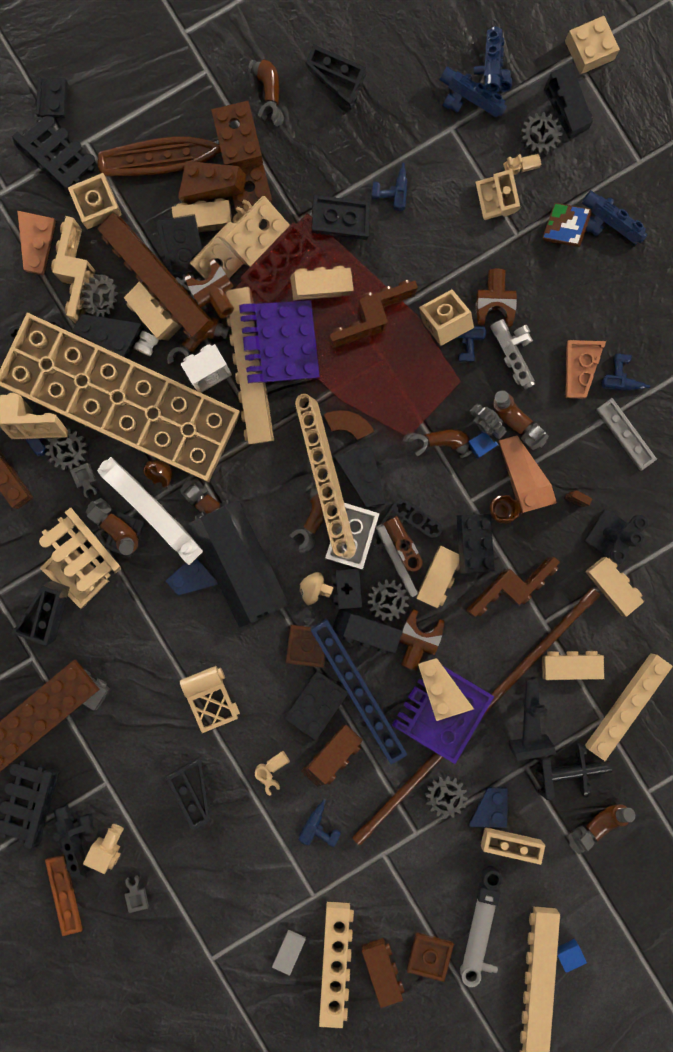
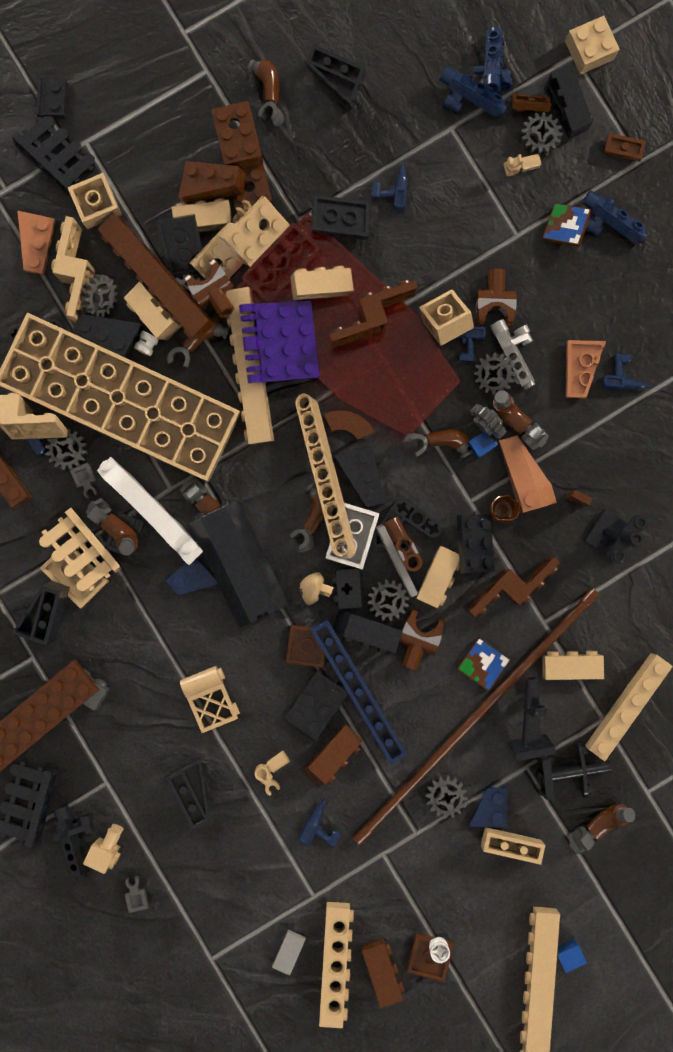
(63, 895): dark orange tile -> none
(156, 156): reddish brown piece -> none
(158, 472): reddish brown hair -> none
(206, 368): white brick -> none
(442, 691): tan wedge -> none
(442, 952): none -> white wheel
(449, 735): dark purple hinge -> none
(483, 664): none -> tile
(487, 899): light grey piece -> none
(489, 367): none -> dark grey gear
(498, 195): tan brick -> none
(530, 102): none -> reddish brown plate
(615, 586): tan brick -> none
(624, 147): none -> reddish brown plate
(626, 434): light grey tile -> none

